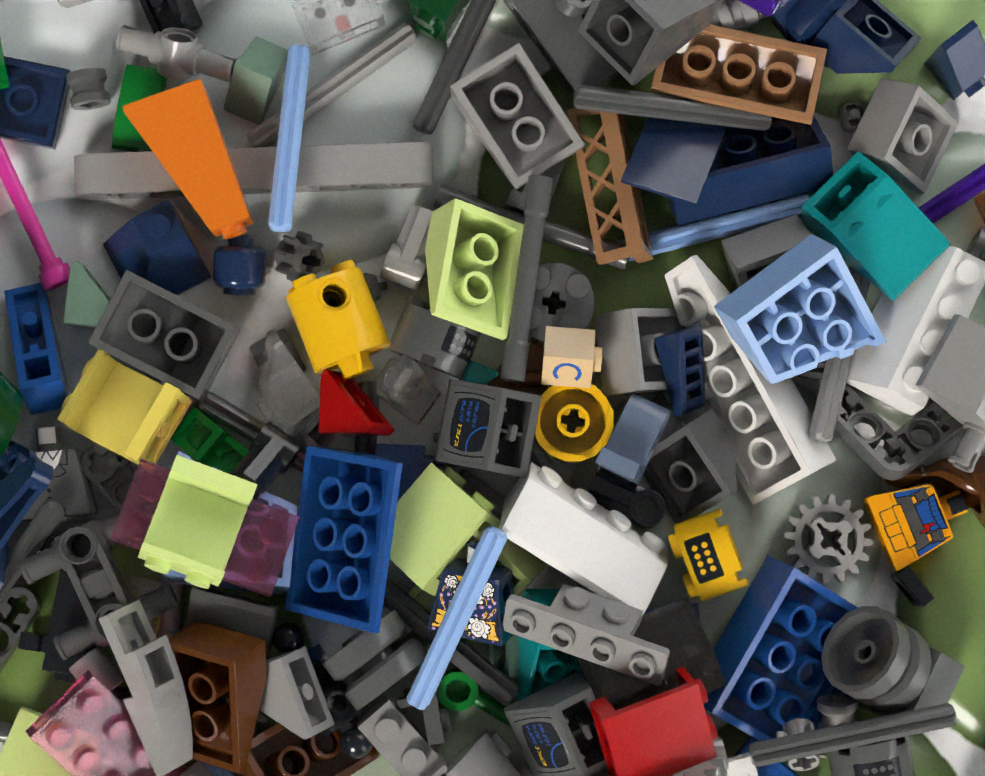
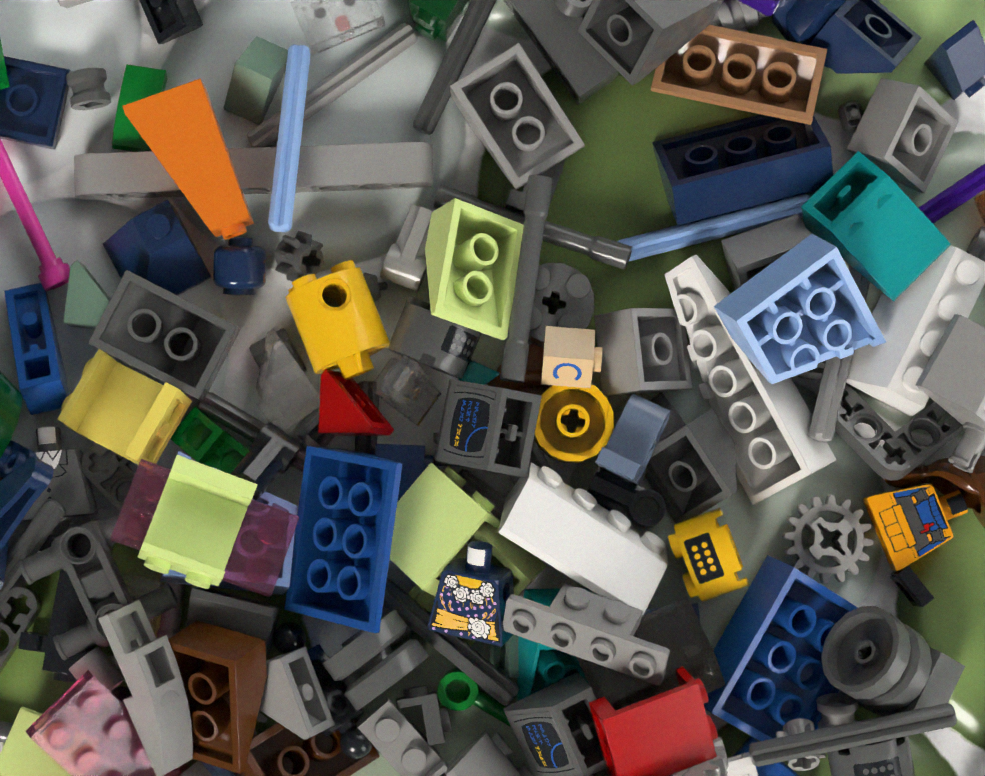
(175, 53): light grey pin -> none
(456, 617): light blue axle -> none
(628, 197): medium nougat fence -> none
(665, 107): dark grey axle -> none
(674, 158): dark blue window -> none
(683, 367): dark blue slope -> none

